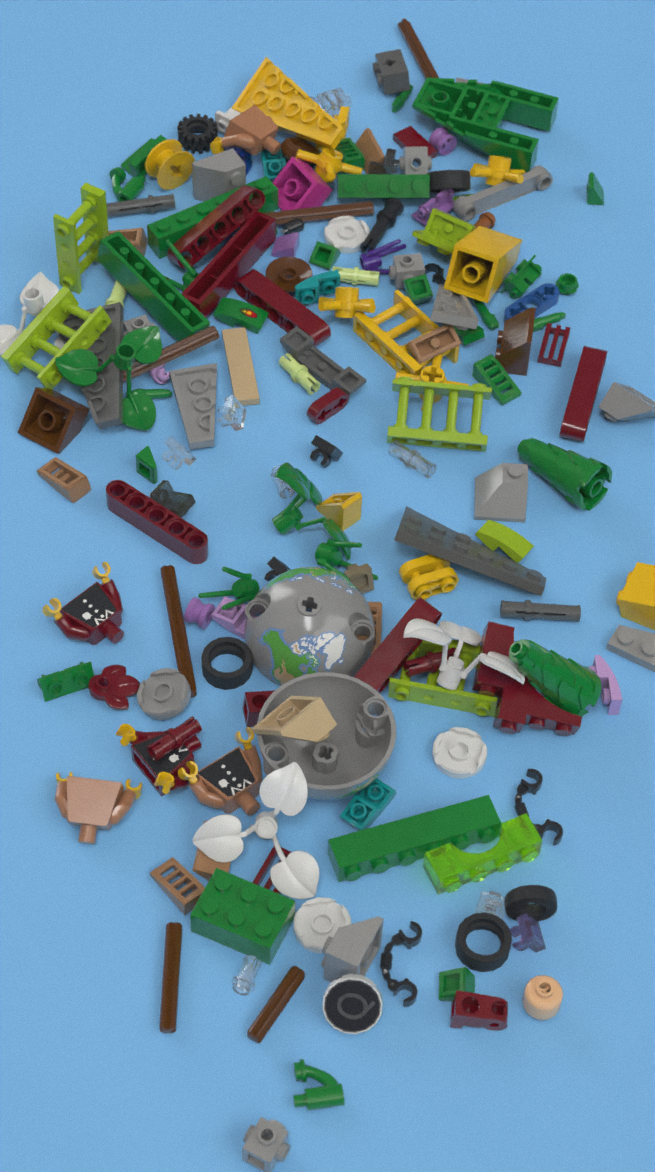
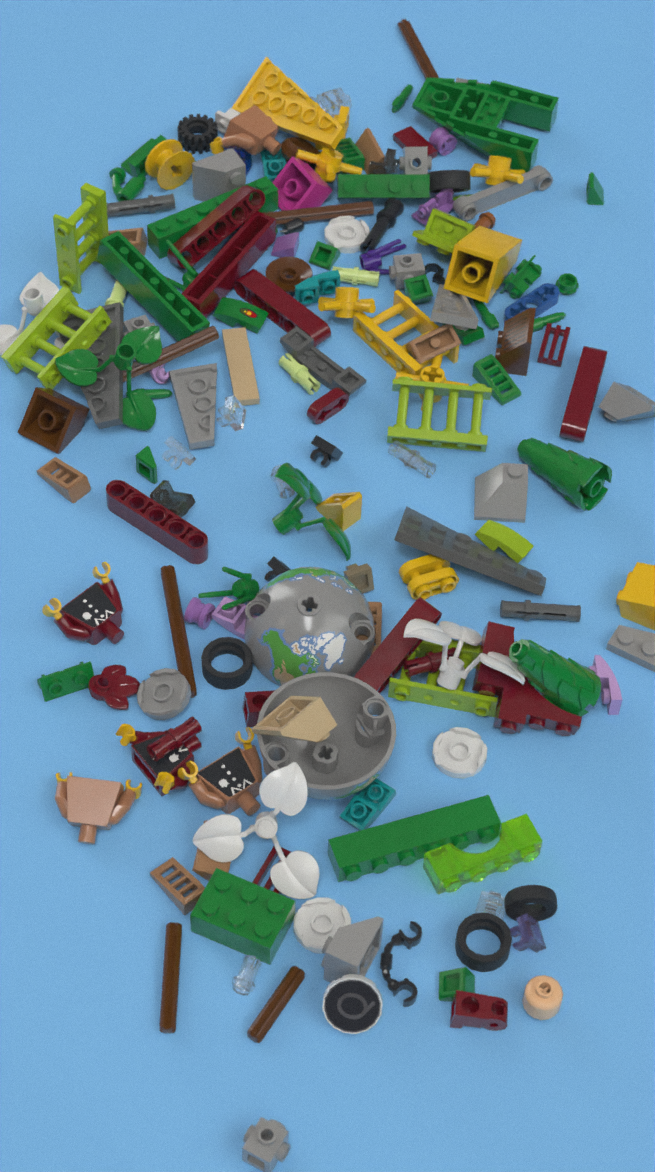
(318, 1097): green plant -> none
(328, 555): green plant -> none
(391, 71): dark grey brick -> none
(521, 809): black piece -> none

